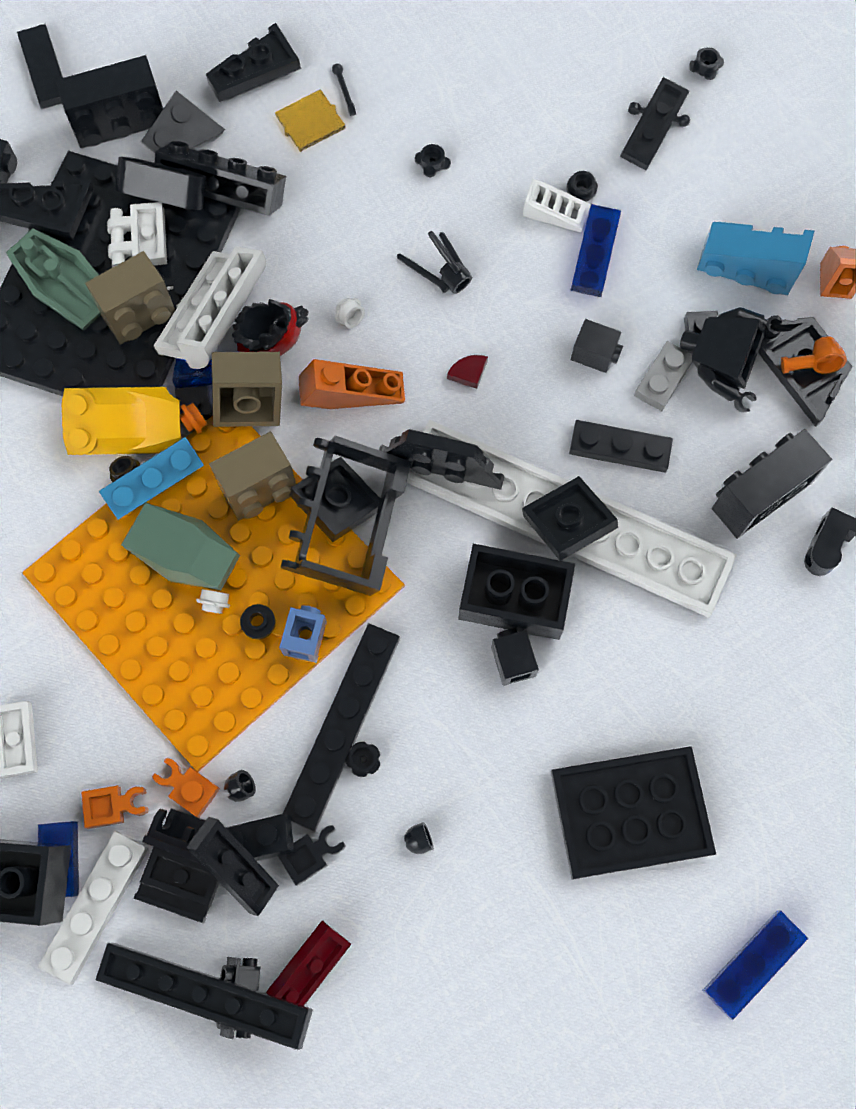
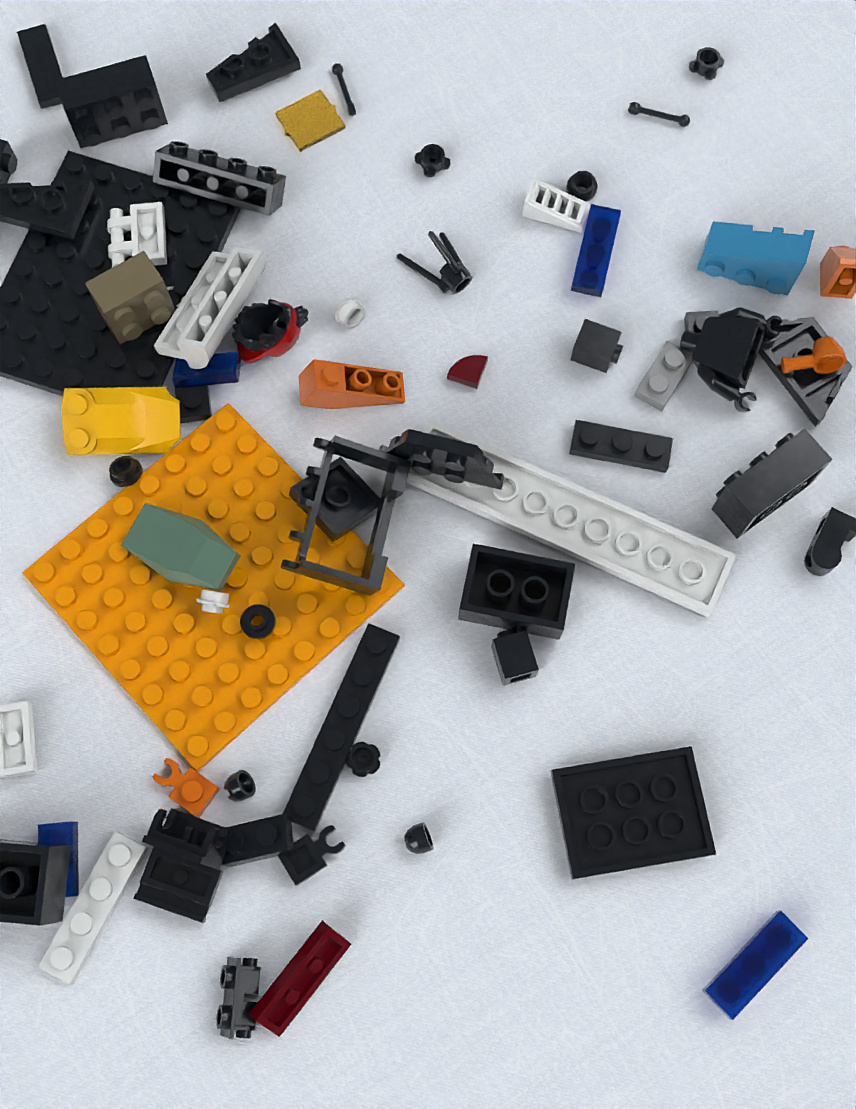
(56, 276): sand green piece -> none
(106, 806): orange plate -> none
(151, 478): dark azure plate -> none
(160, 183): beam -> none
(181, 122): black wing -> none
(192, 418): orange plate -> none
(205, 995): black tile -> none
(232, 866): black plate -> none
(246, 389): dark tan brick -> none
(254, 476): dark tan brick -> none
(297, 621): medium blue brick -> none
(570, 518): black plate -> none
(654, 123): black tile -> none

